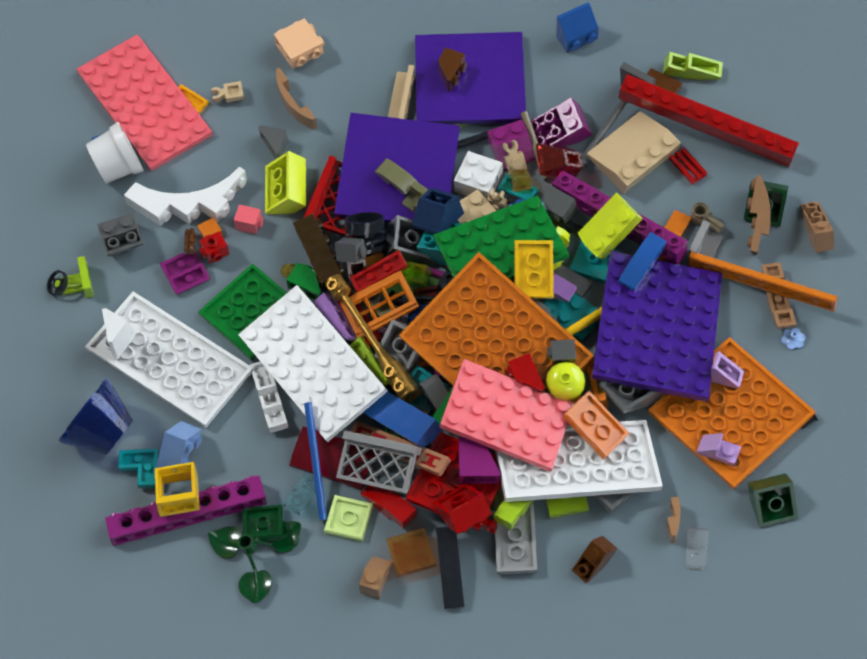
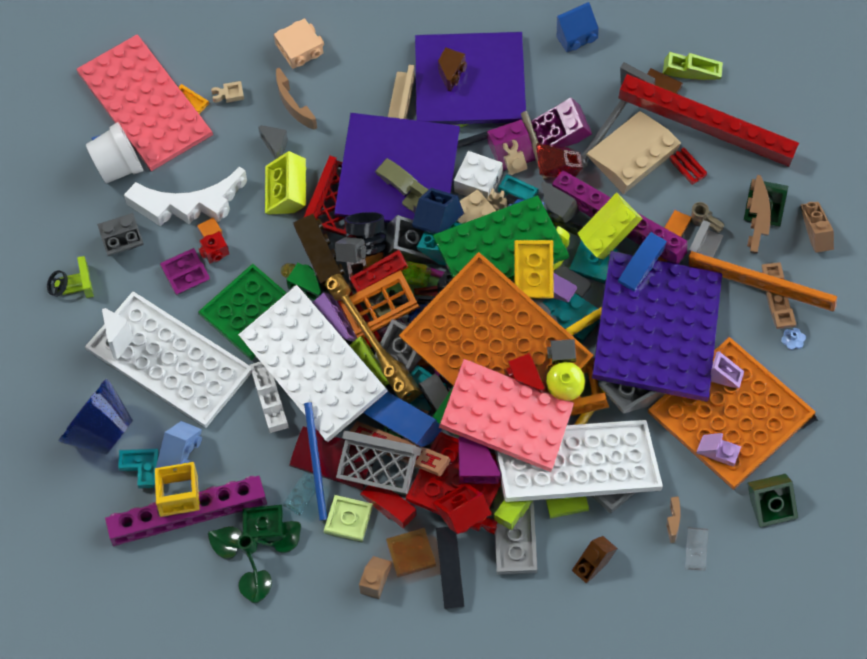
(189, 241): reddish brown axle -> none
(248, 219): coral brick -> none
(520, 180): clear yellow slope -> none
(596, 425): orange tile -> none

